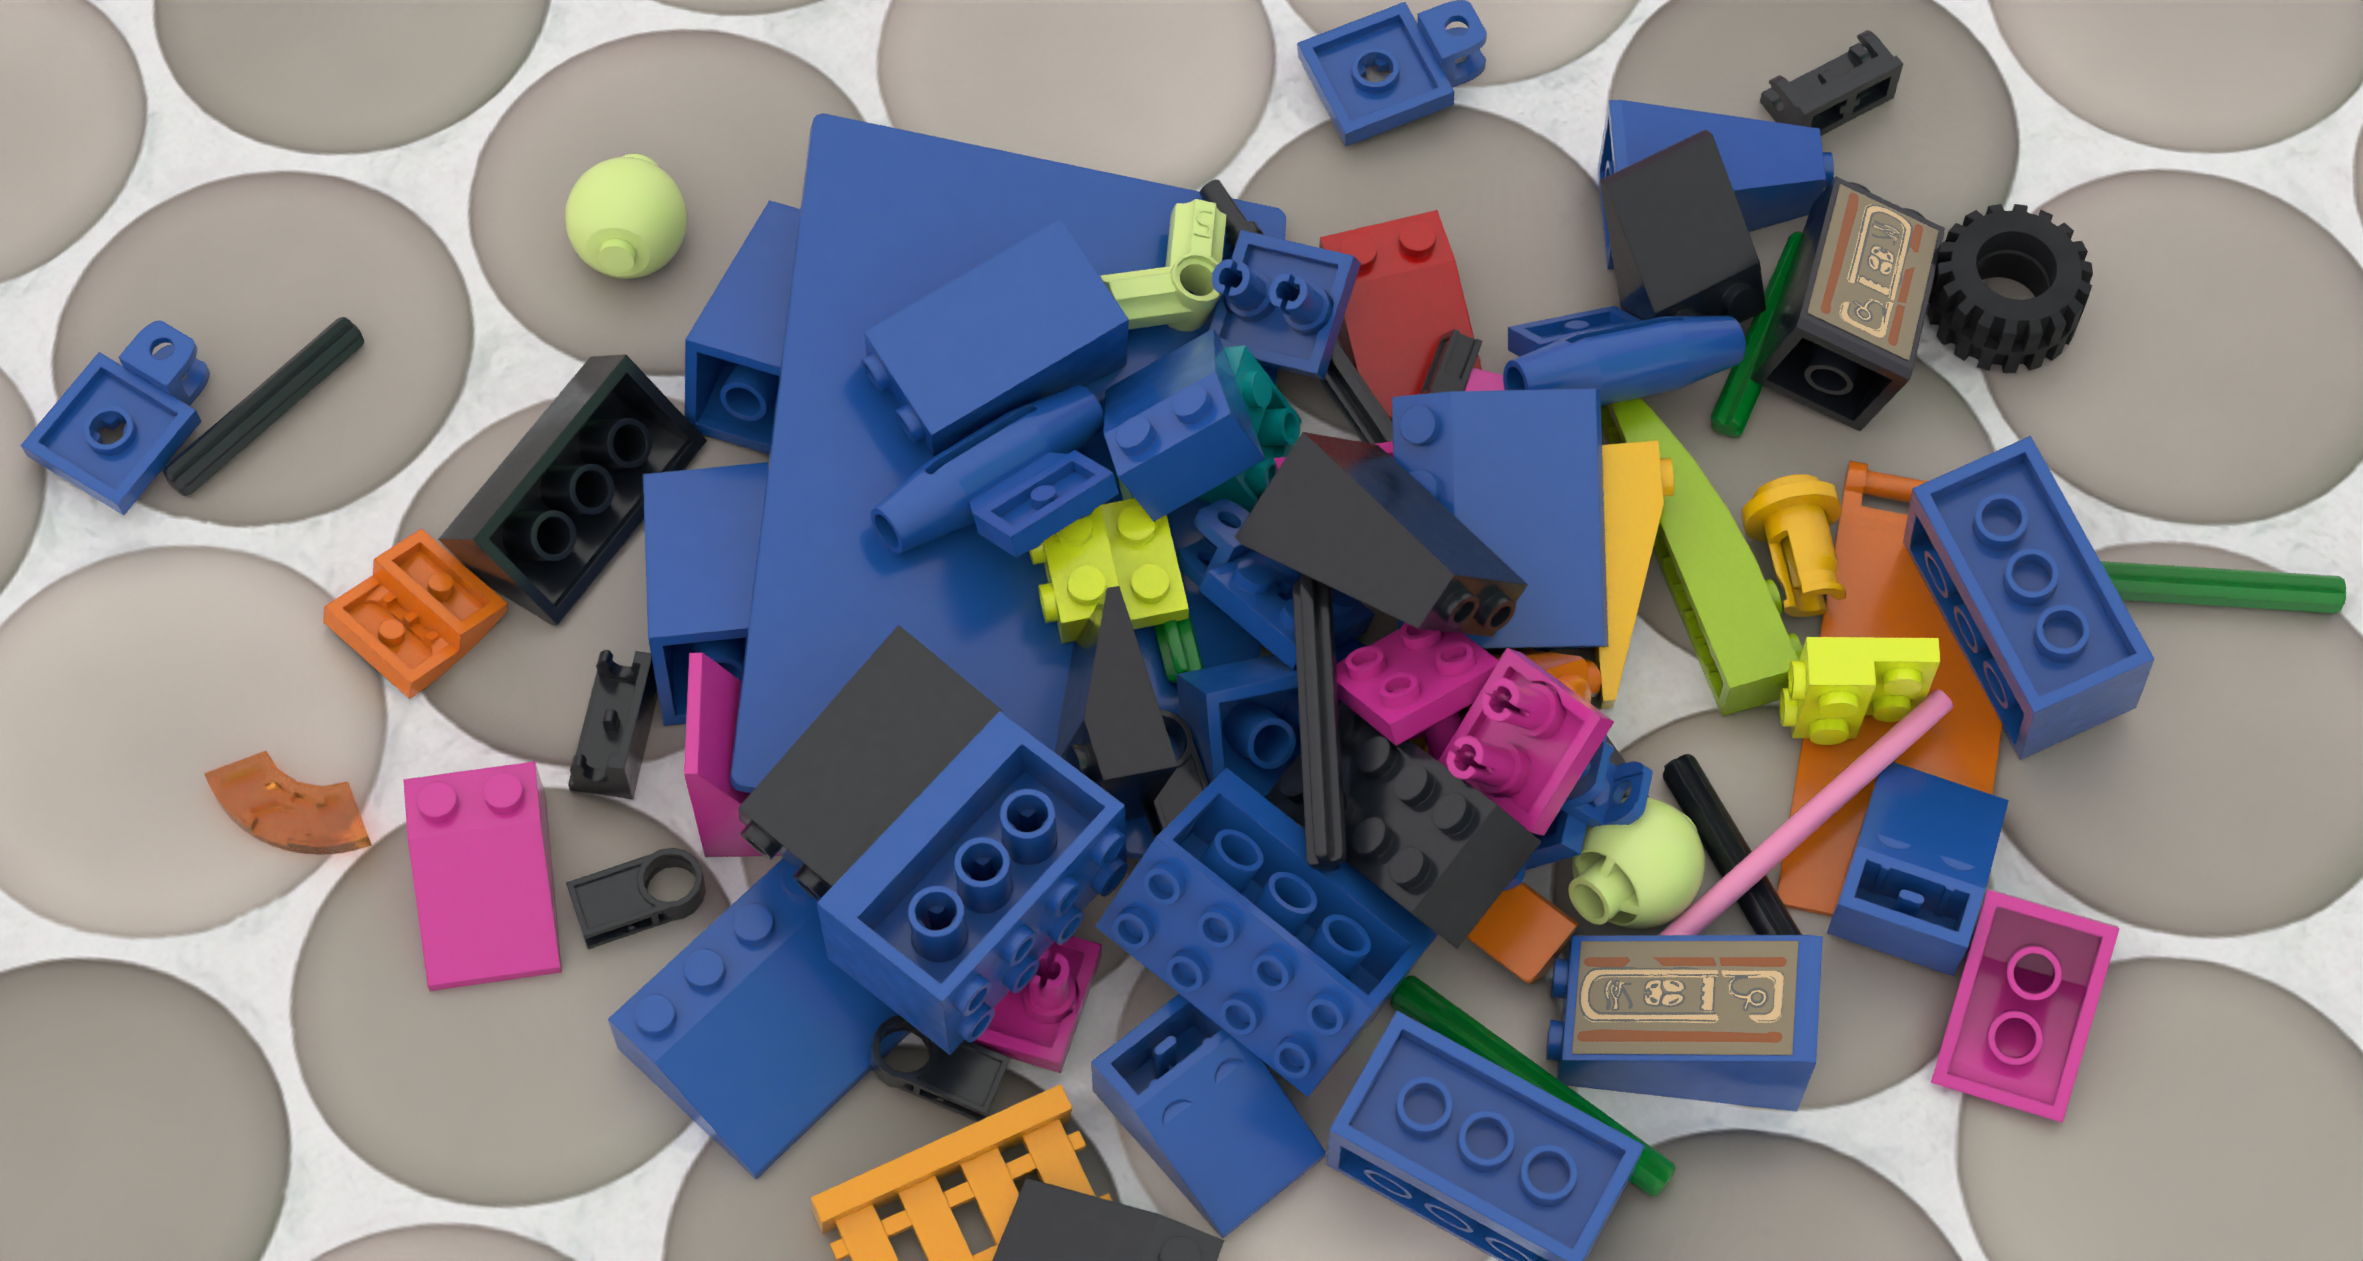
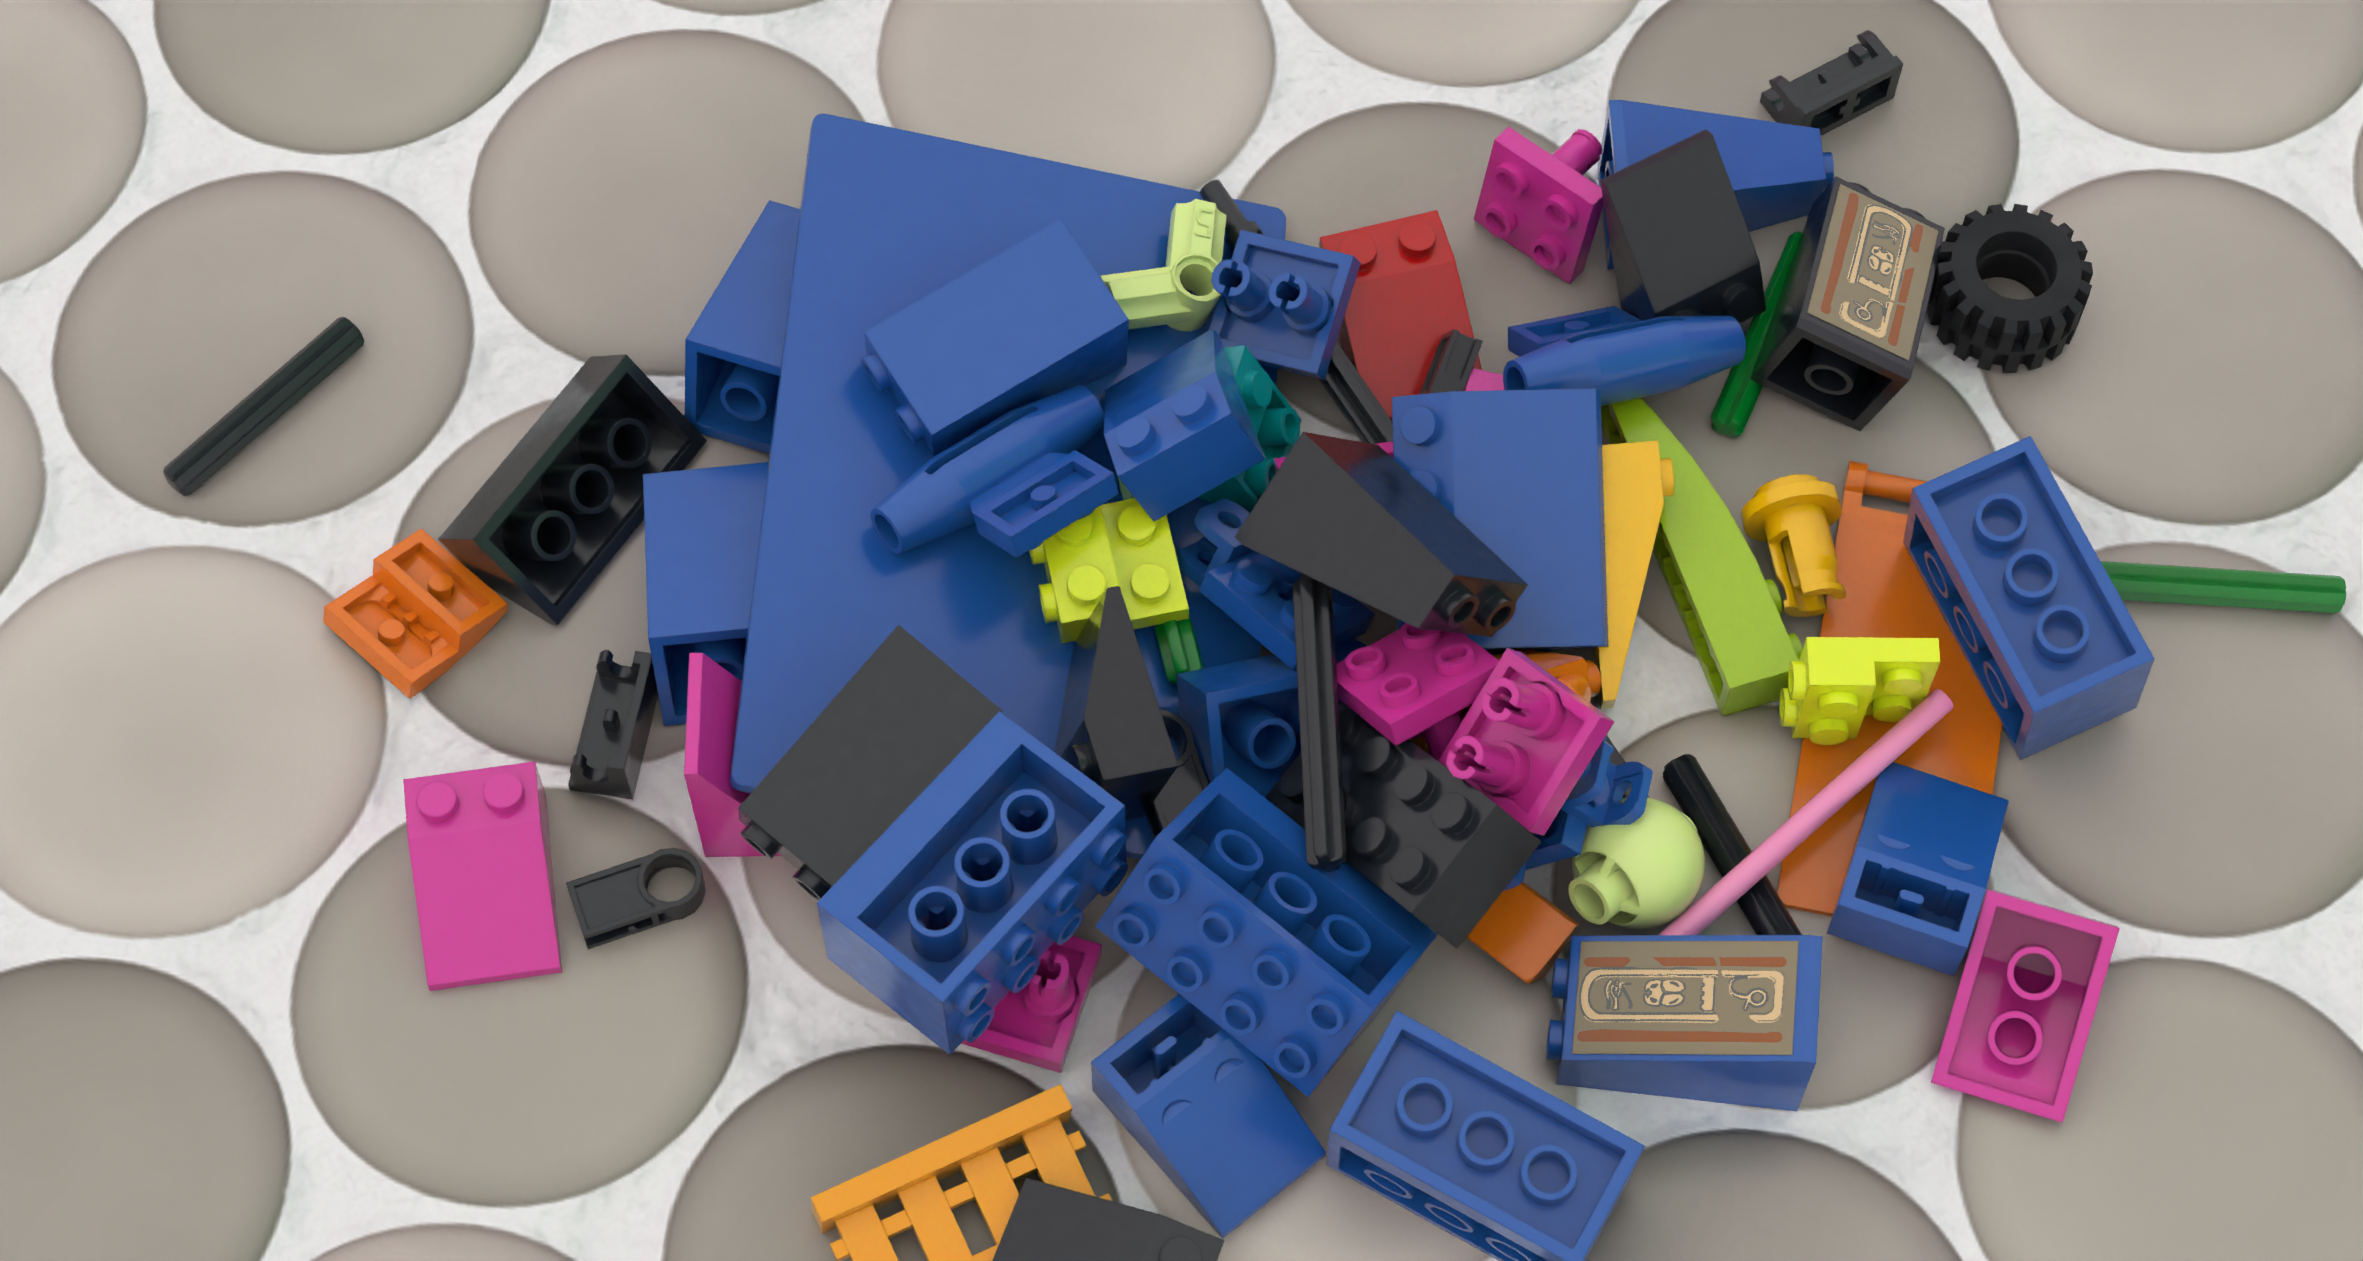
(140, 394): blue plate -> none
(287, 811): clear orange tile -> none
(626, 217): yellowish green brick -> none
(755, 1024): blue slope -> none
(957, 1081): black piece -> none
(1415, 53): blue plate -> none
(1436, 1012): green axle -> none
(1543, 200): none -> dark pink plate

